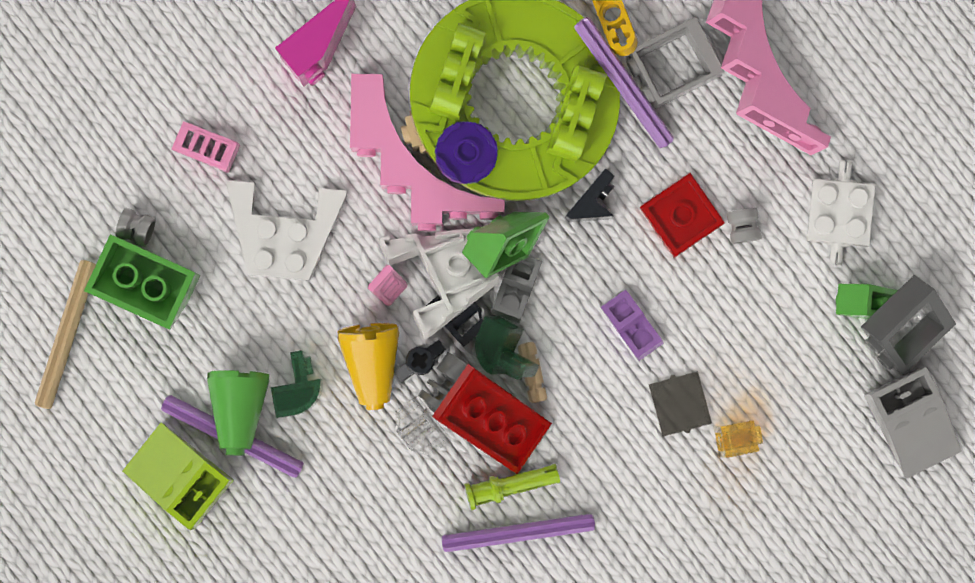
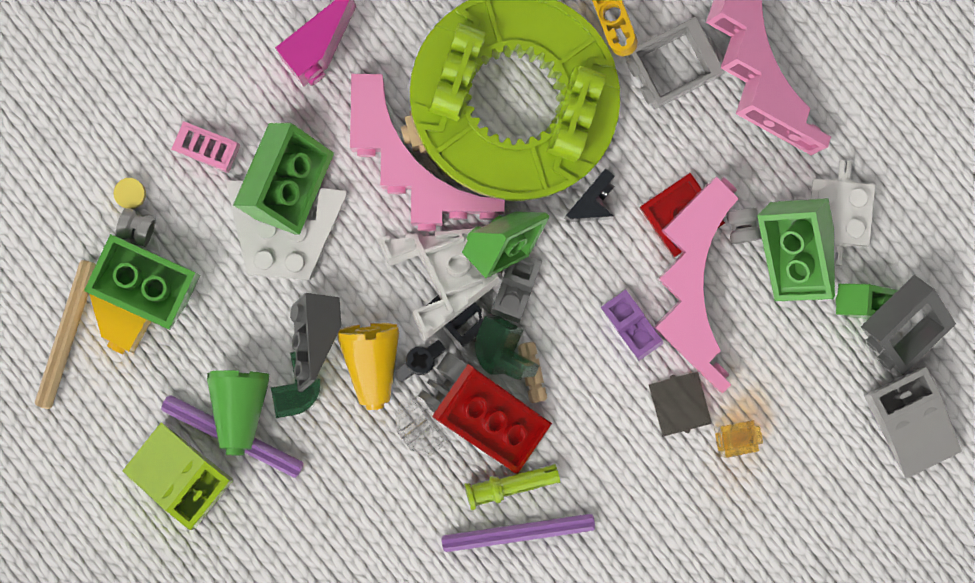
(119, 326): none -> yellow slope
(129, 193): none -> light yellow tile
(284, 177): none -> bright green slope
(315, 329): none -> dark grey slope
(387, 285): bright pink slope -> none
(466, 152): dark purple tile -> none
(624, 82): medium lavender axle -> none
(687, 322): none -> bright pink arch
(799, 249): none -> bright green slope

